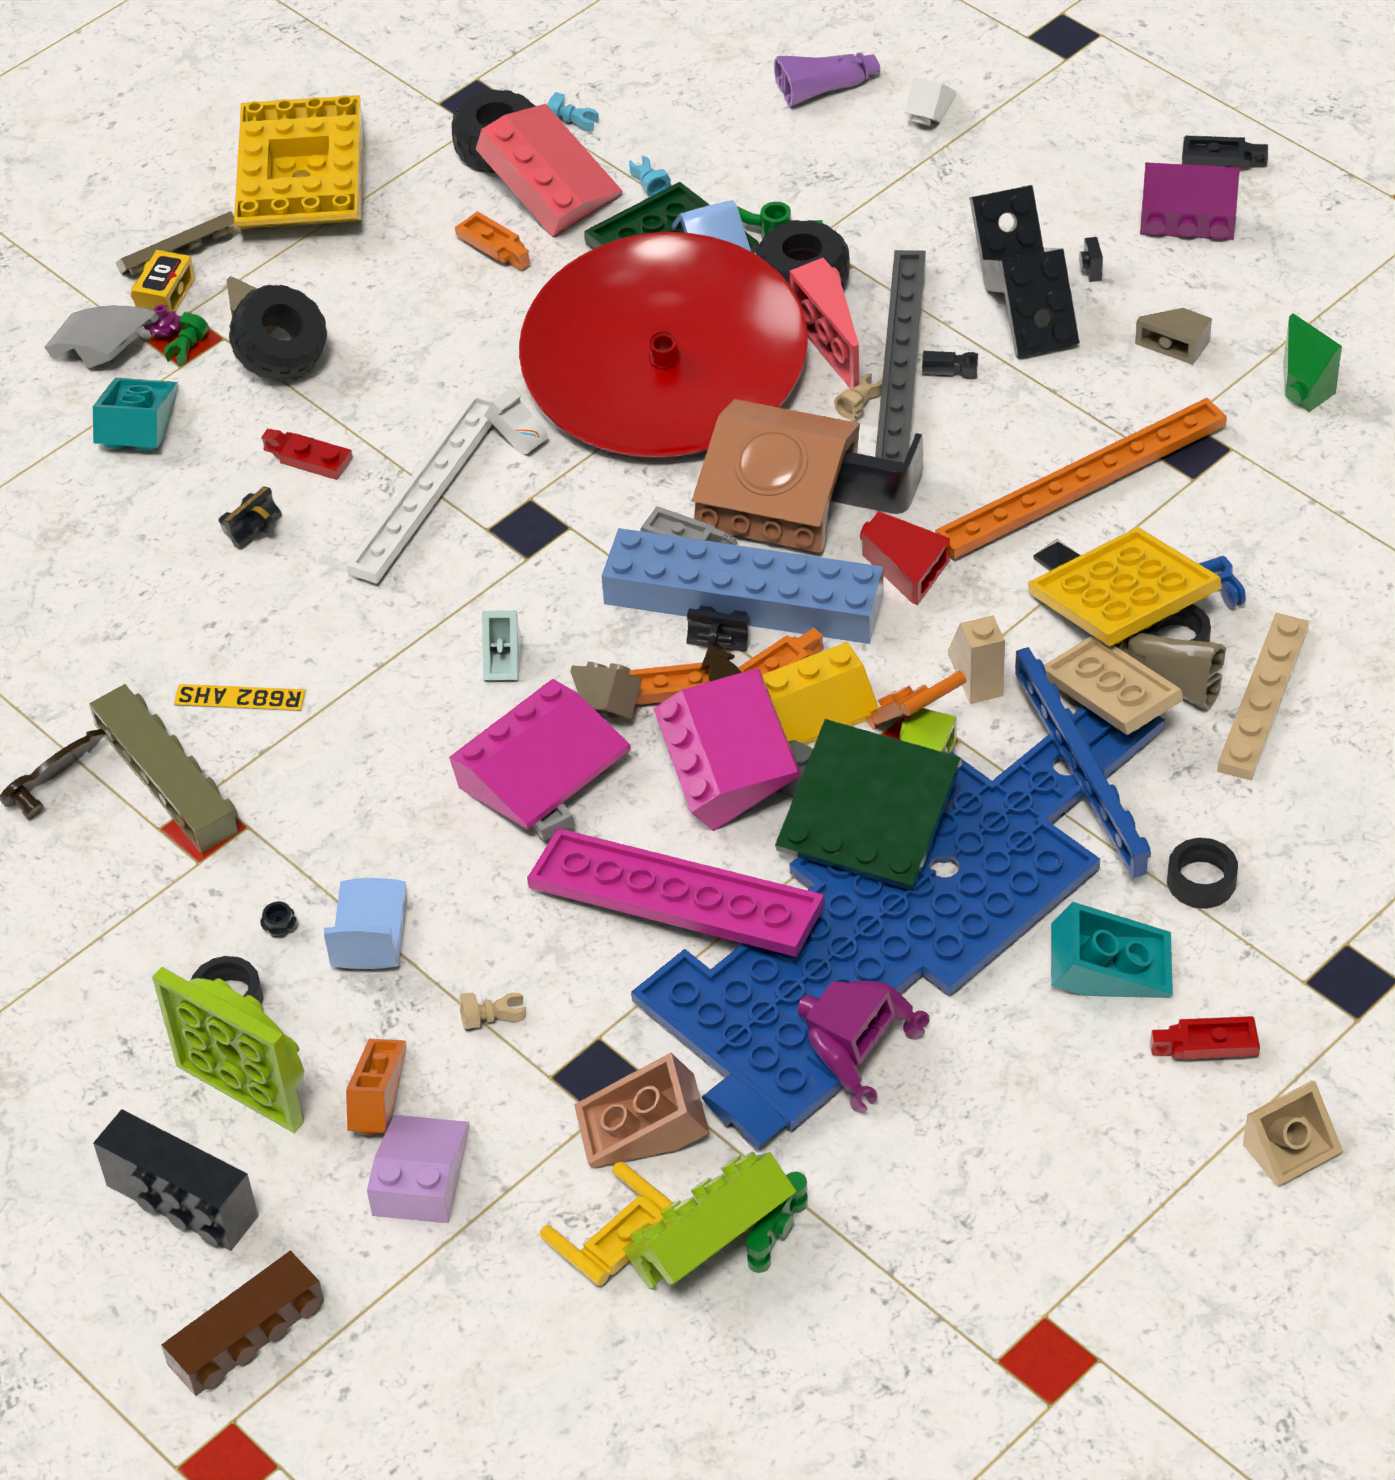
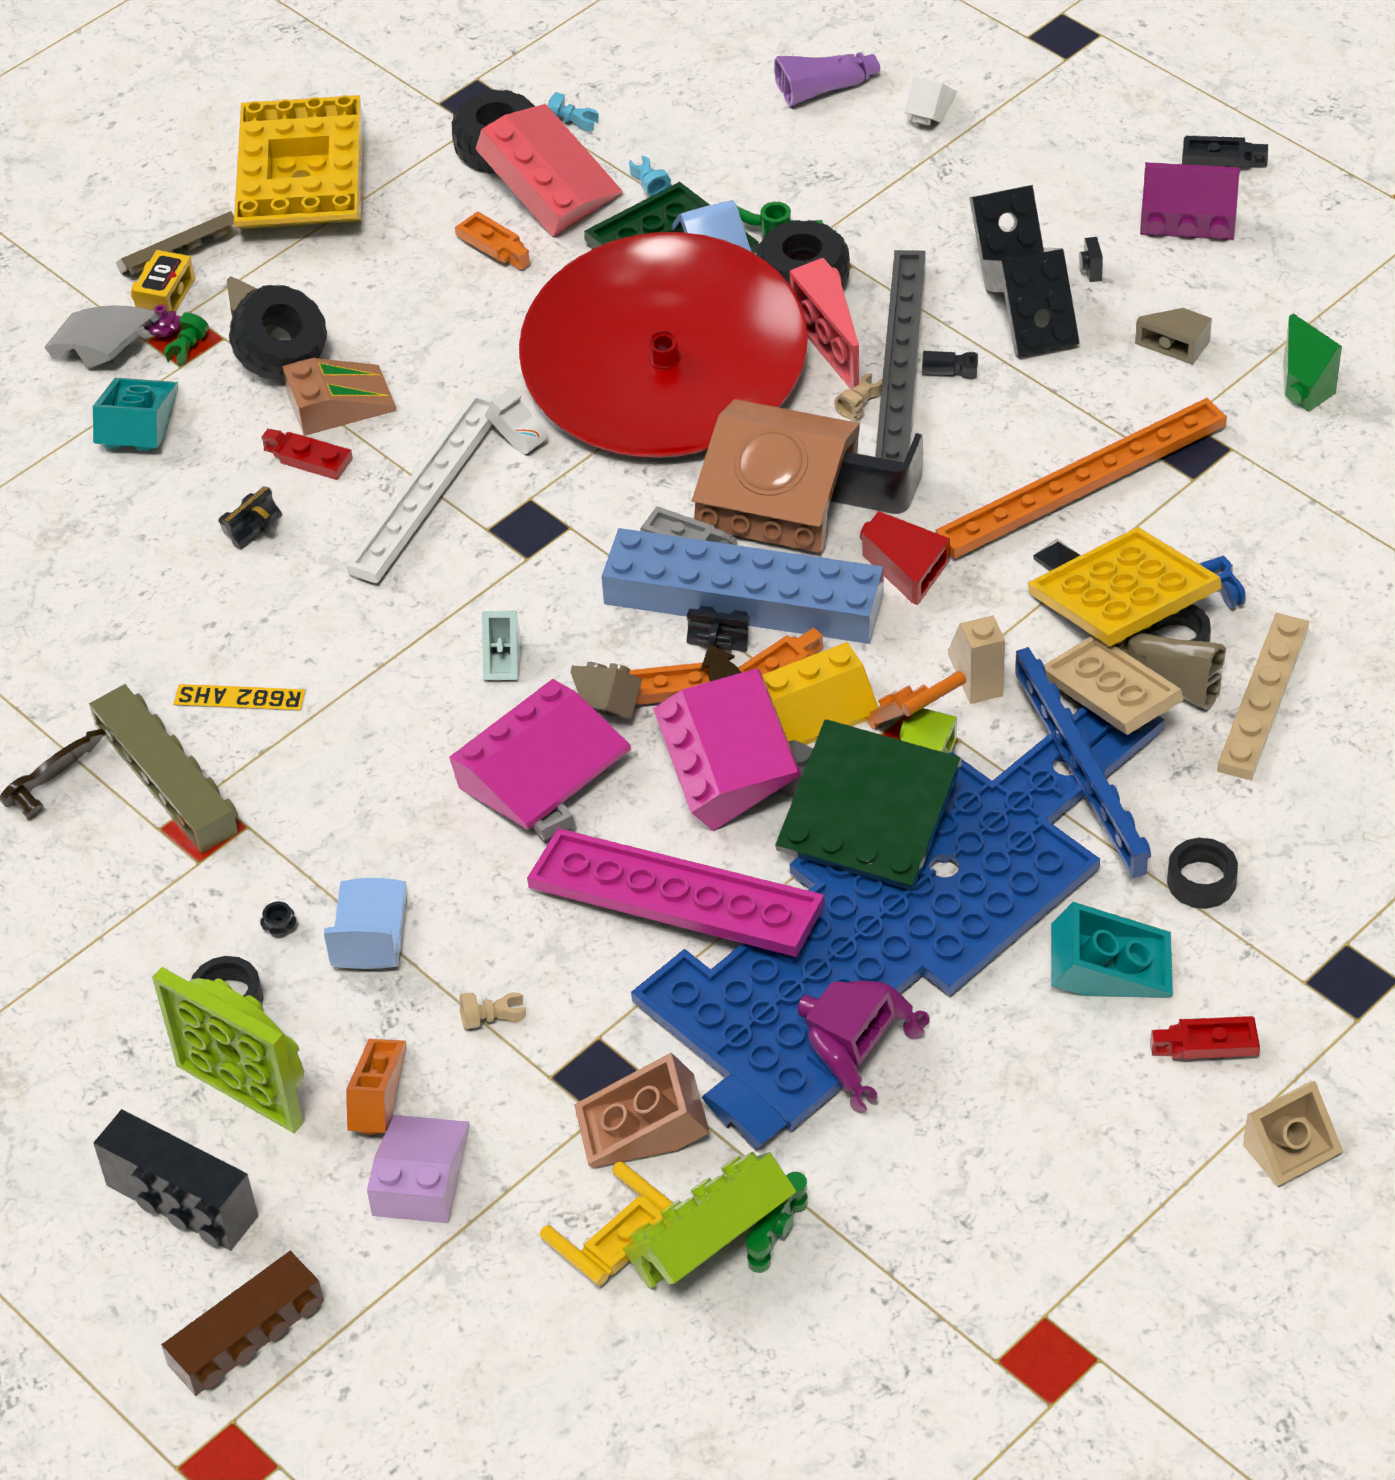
(335, 393): none -> nougat slope

